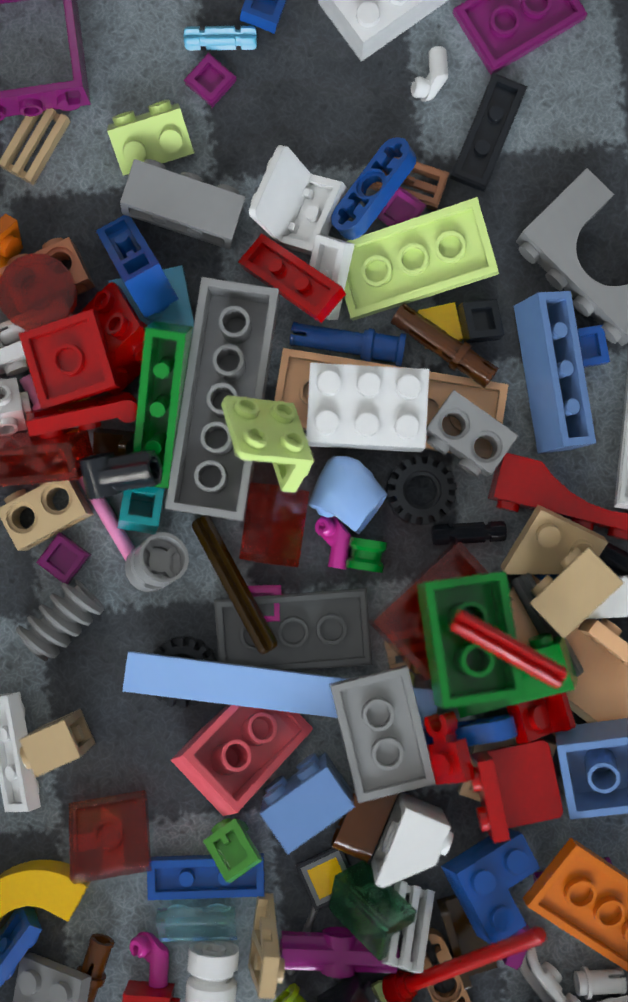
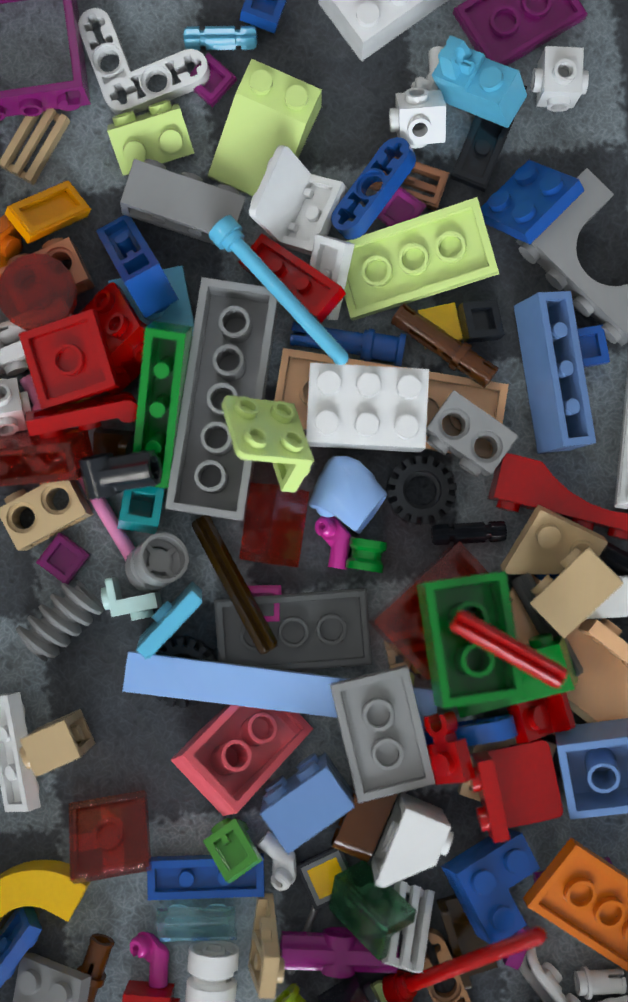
(47, 211): none -> light orange tile
(124, 79): none -> white beam
(137, 606): none -> light aqua bracket
(169, 619): none -> medium azure plate
(228, 235): none -> medium azure piece
(265, 113): none -> yellowish green slope
(283, 864): none -> white arm
(419, 117): none -> white brick
(478, 83): none -> medium azure hinge
(531, 201): none -> blue plate
(559, 78): none -> white brick

